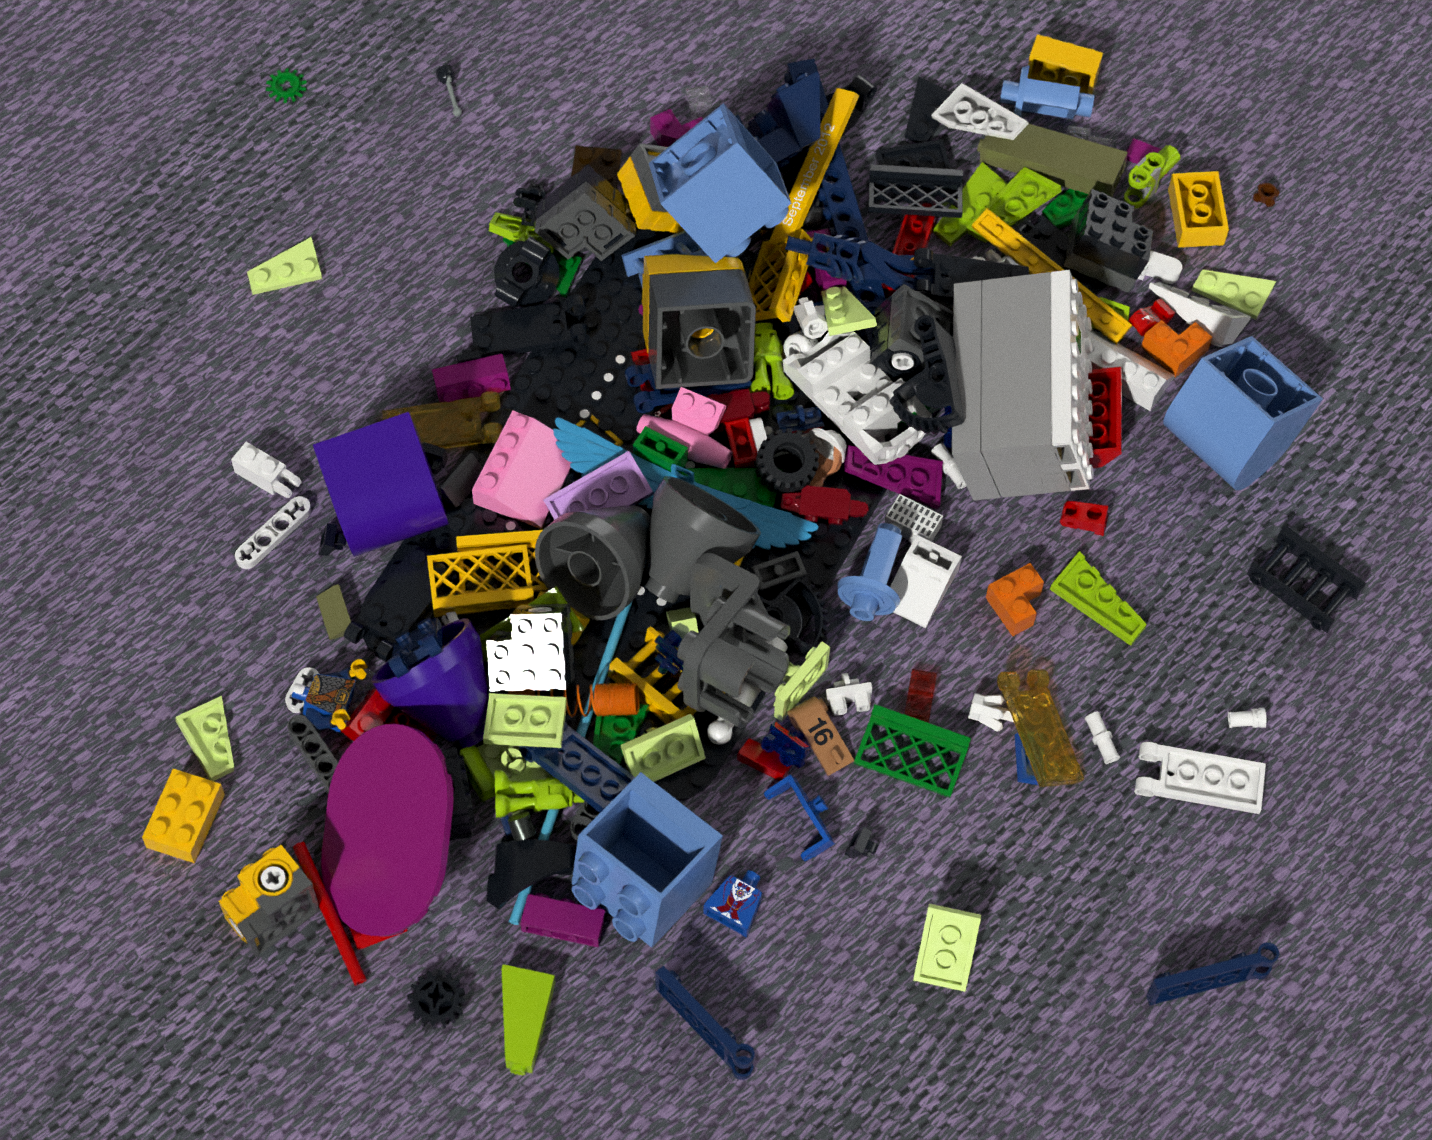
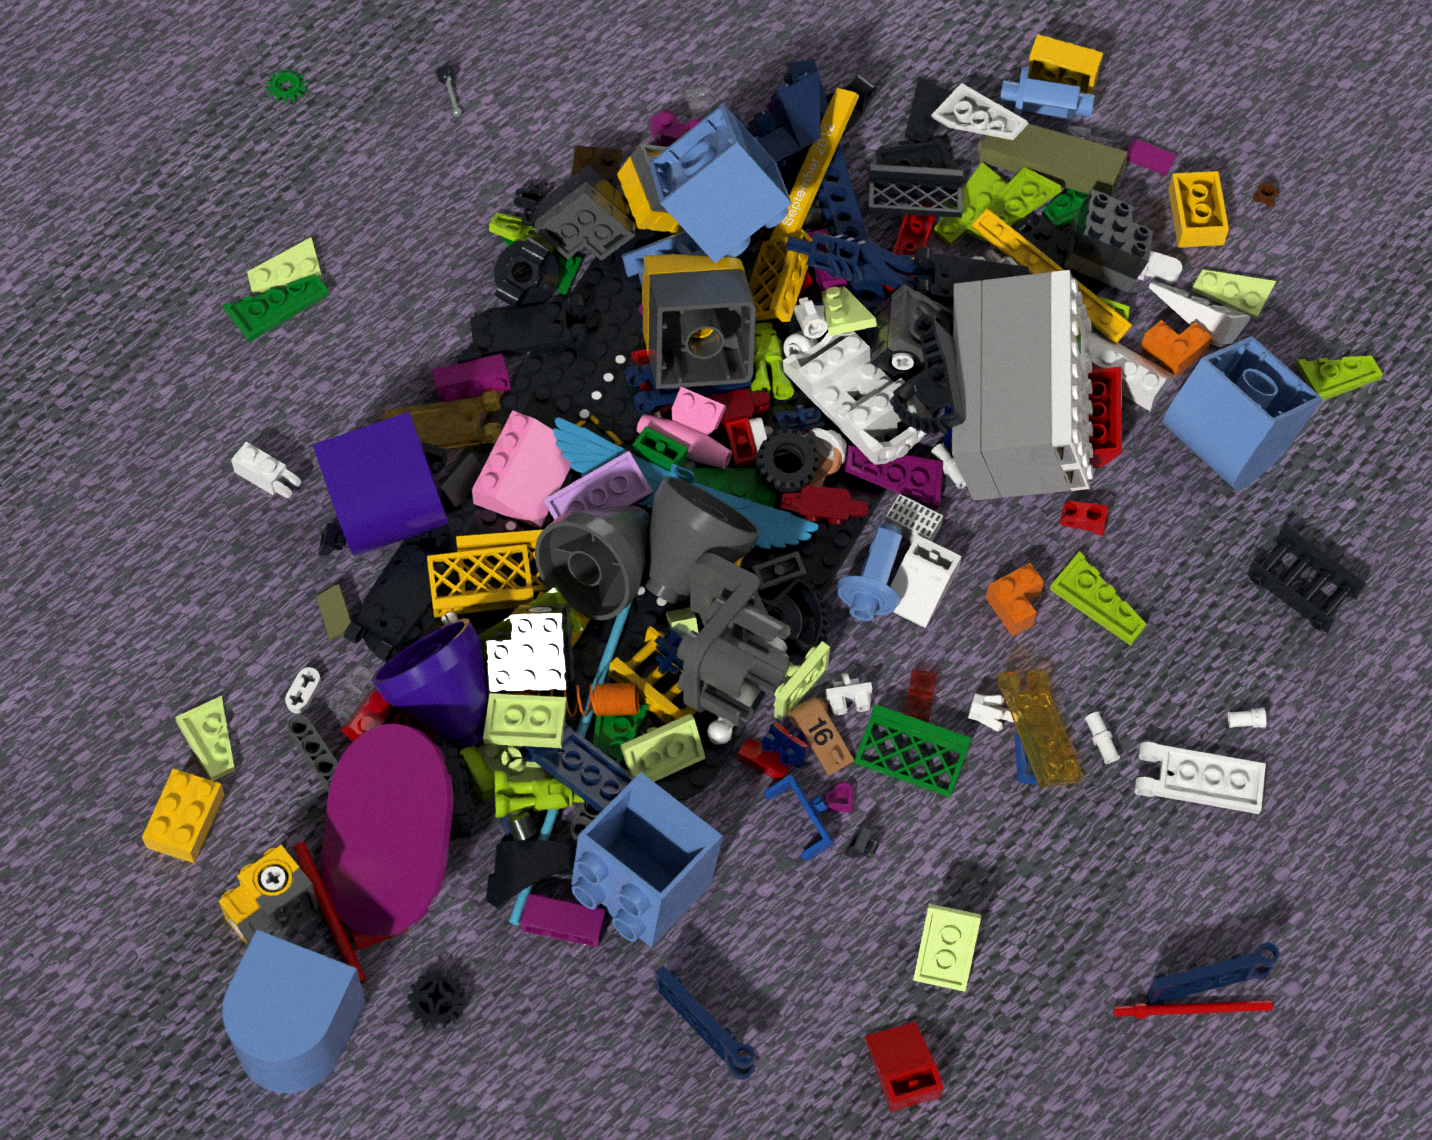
(264, 312): none -> green wing
(269, 530): white beam -> none
(290, 1013): none -> medium blue brick
(330, 696): torso -> none
(416, 645): dark blue hinge -> none
(525, 1011): lime slope -> none
(735, 902): blue torso -> none
(840, 798): none -> magenta tile
(904, 1066): none -> red slope
(1141, 1010): none -> red bar
(1148, 174): lime connector -> none
(1148, 317): red leg -> none
(1336, 377): none -> lime wing

